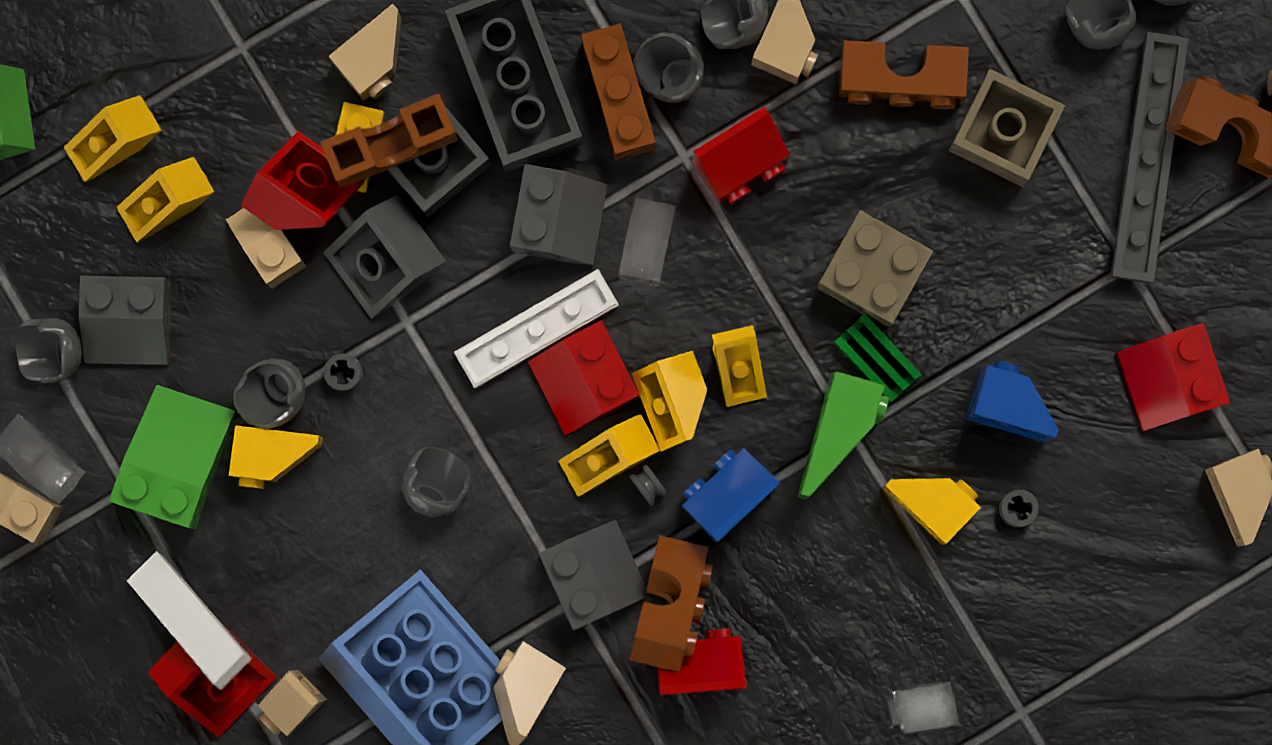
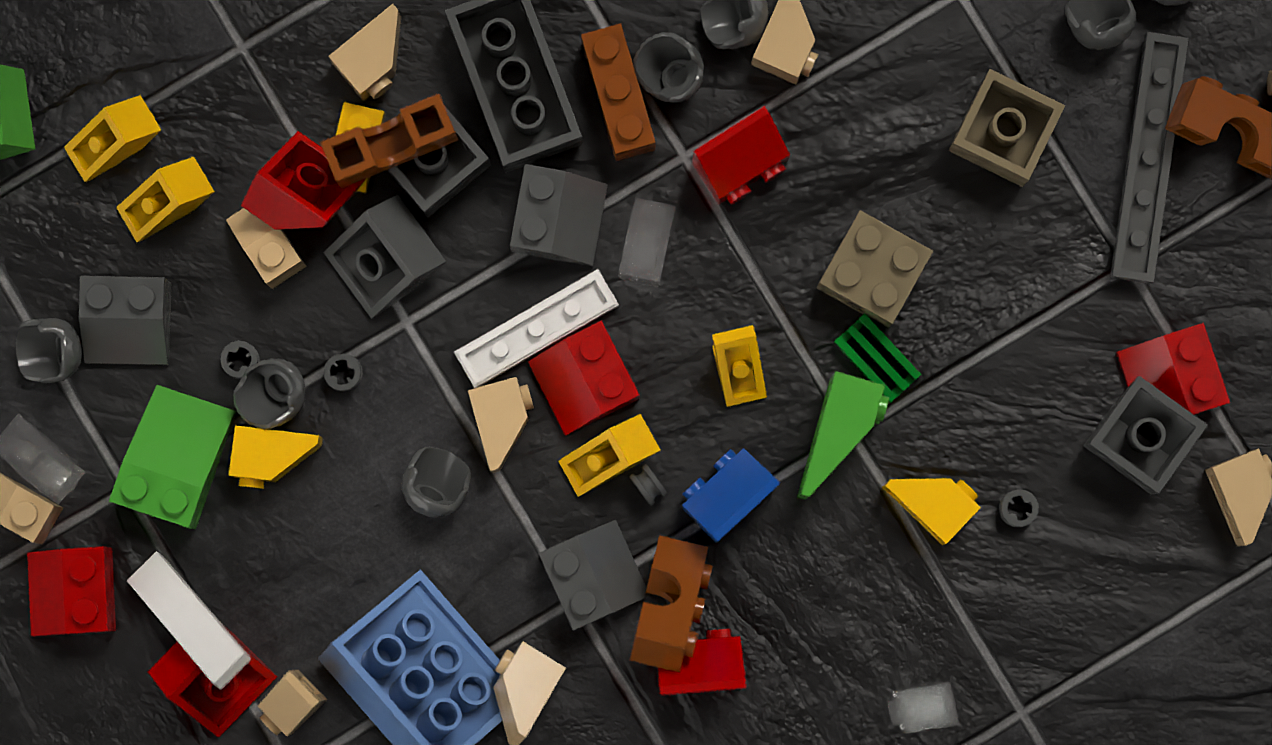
(71, 591): none -> red slope
(235, 348): none -> dark grey bush
(500, 417): none -> tan slope
(672, 397): yellow slope -> none
(867, 76): dark orange arch -> none
(1010, 403): blue slope -> none
(1145, 435): none -> dark grey slope

